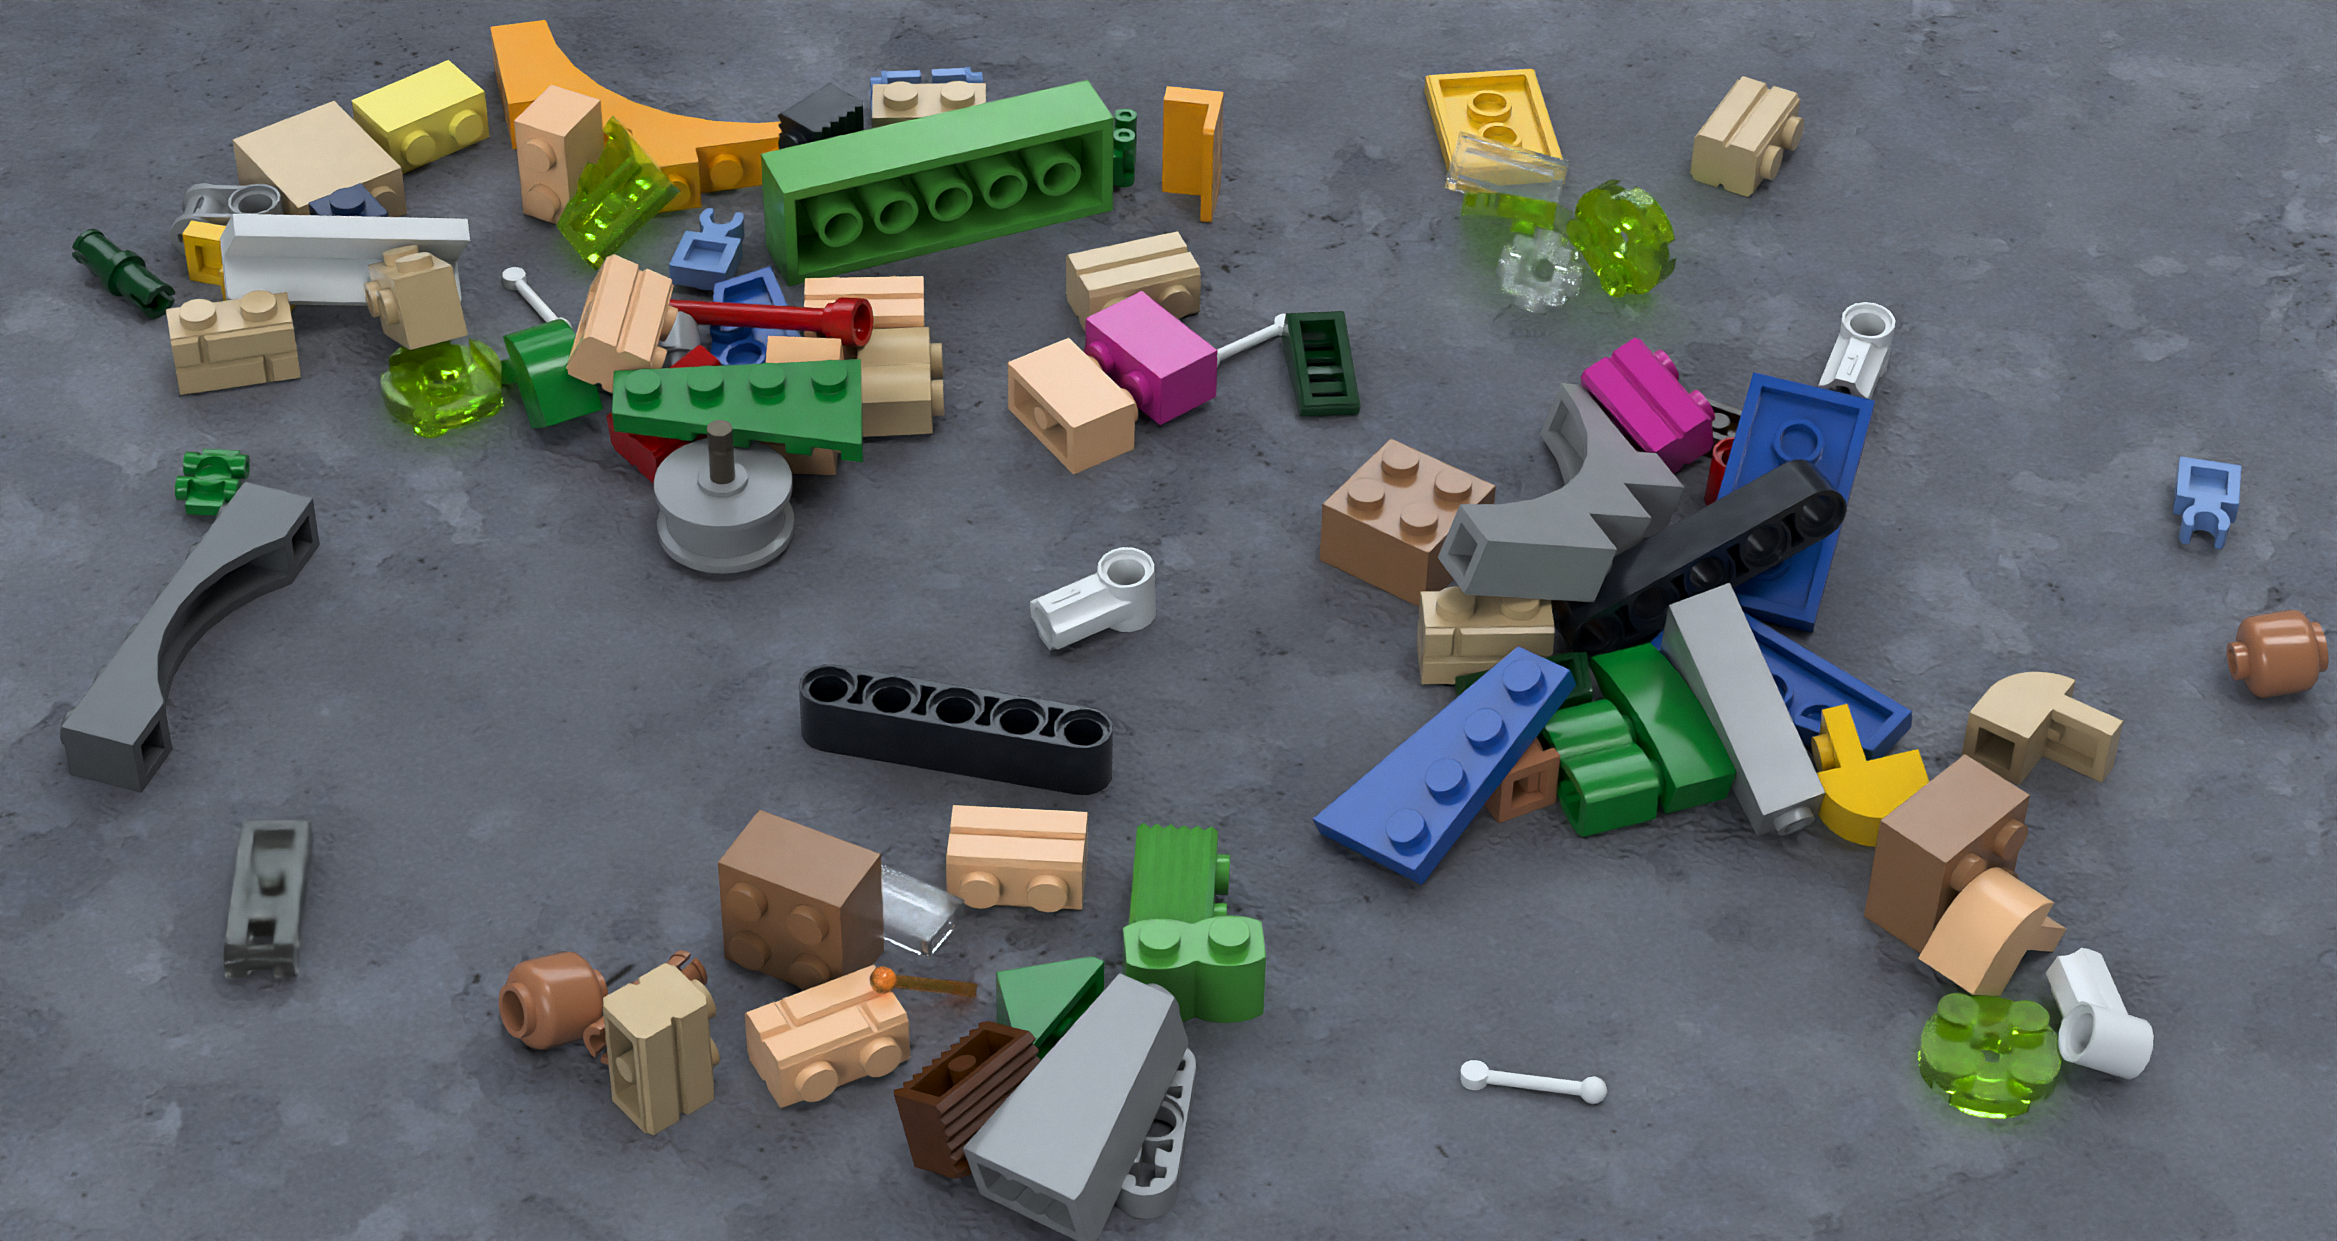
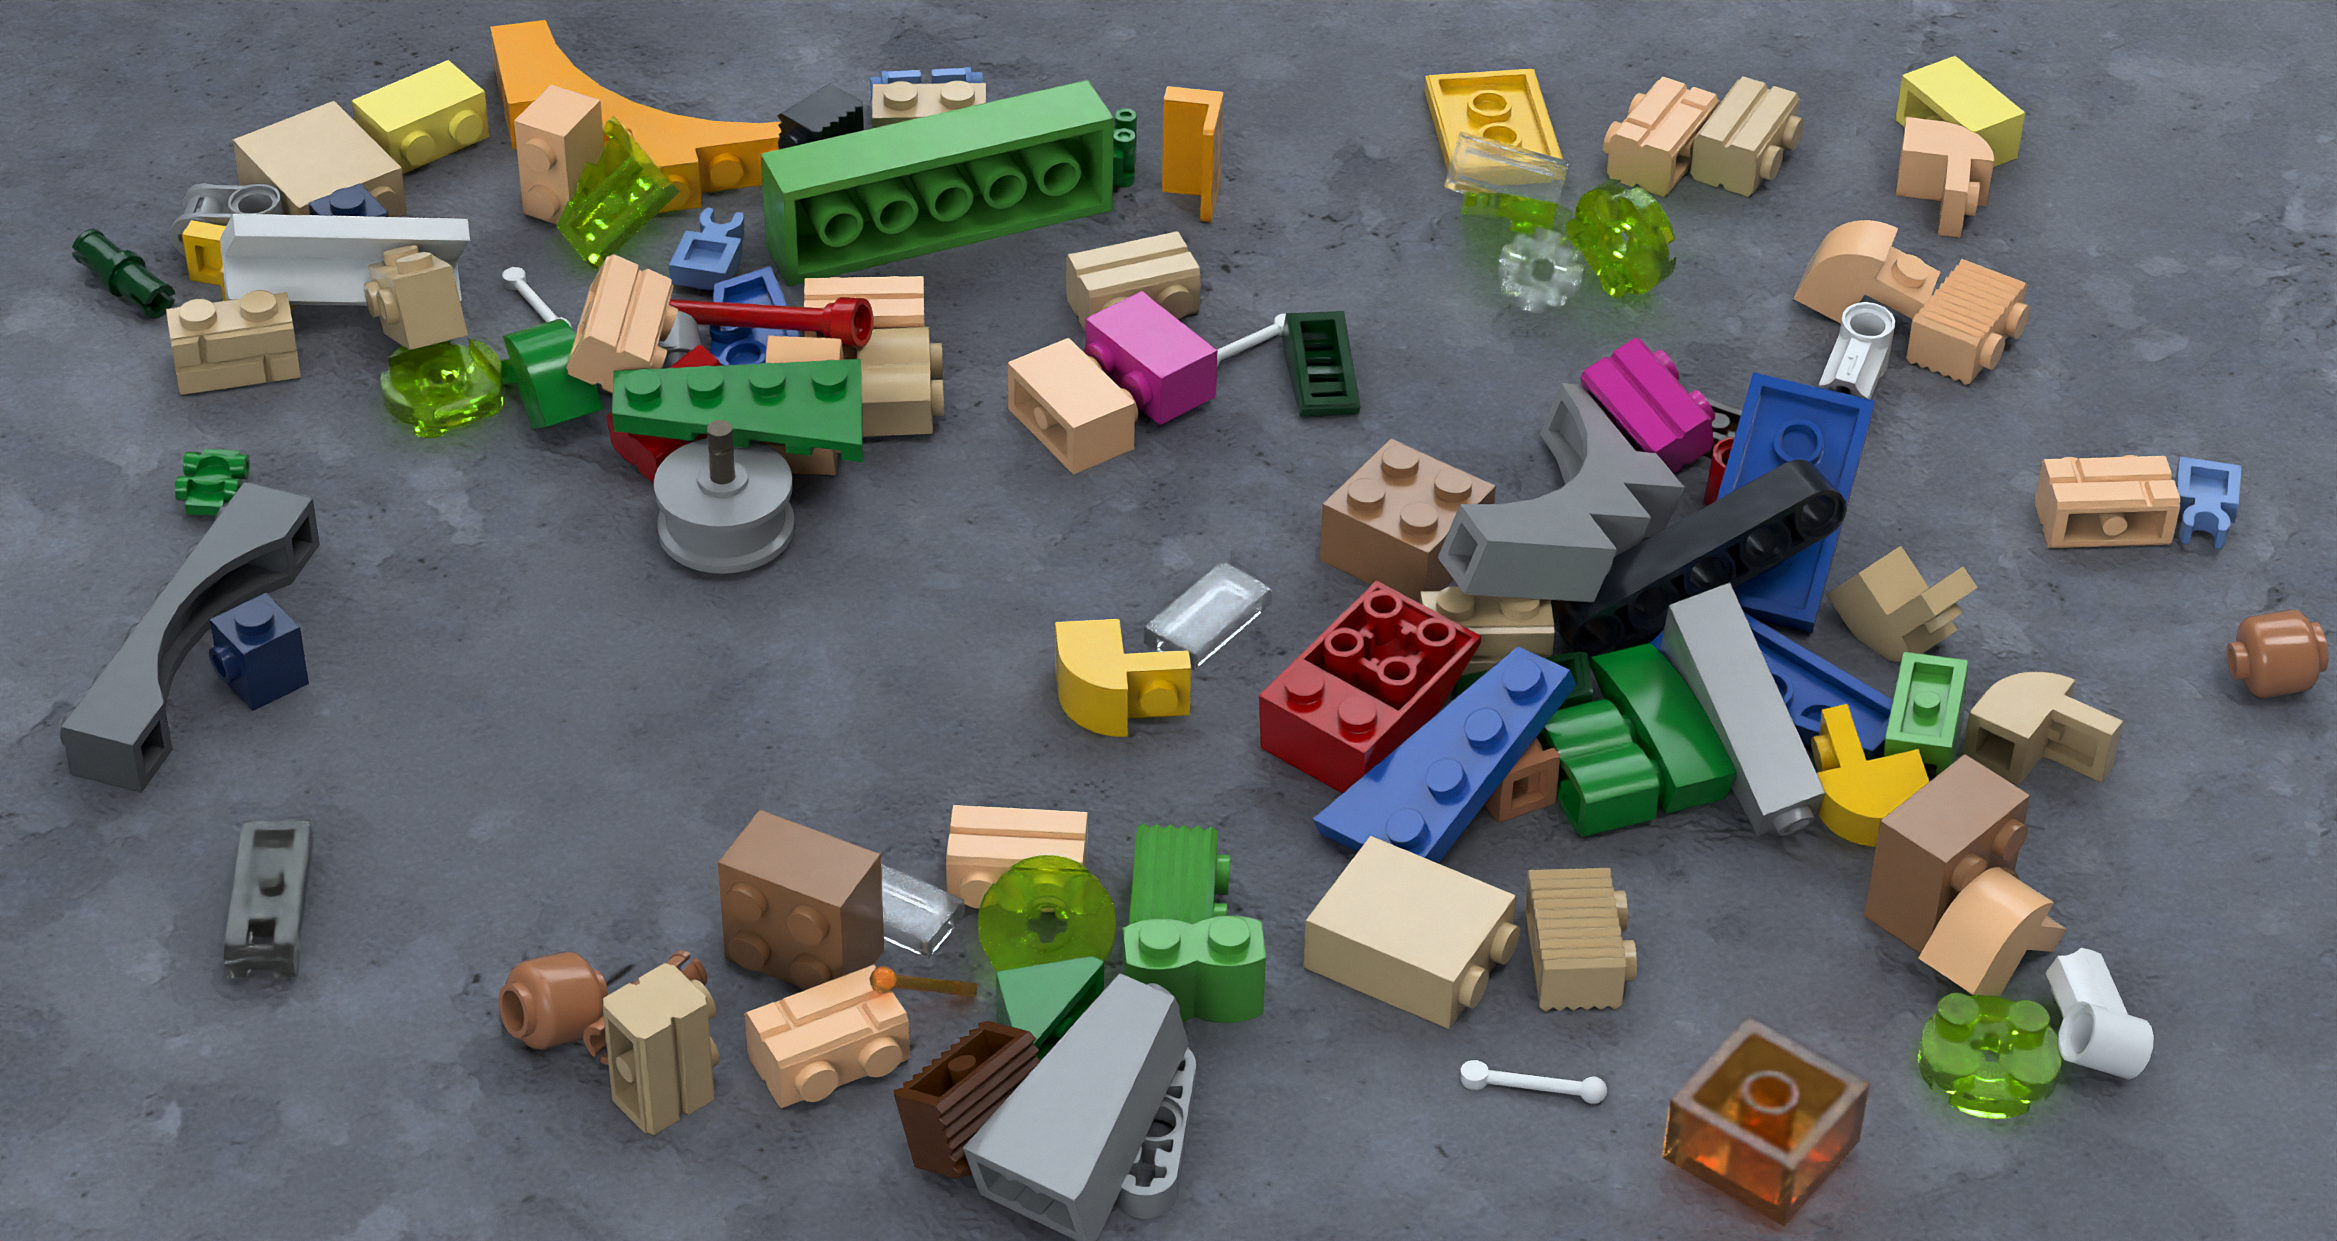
(258, 651): none -> dark blue brick
(956, 729): black beam -> none
(1040, 884): none -> clear neon green plate
(1106, 688): none -> yellow brick
(1114, 597): white piece -> none
(1208, 614): none -> clear tile
(1363, 686): none -> red slope
(1411, 932): none -> tan brick
(1577, 938): none -> tan brick
(1658, 136): none -> light nougat brick
(1765, 1121): none -> clear orange brick
(1860, 262): none -> light nougat brick
(1896, 609): none -> tan brick
(1928, 708): none -> bright green panel
(1946, 166): none -> light nougat brick
(1960, 96): none -> light yellow brick
(1968, 322): none -> light nougat brick
(2107, 501): none -> light nougat brick

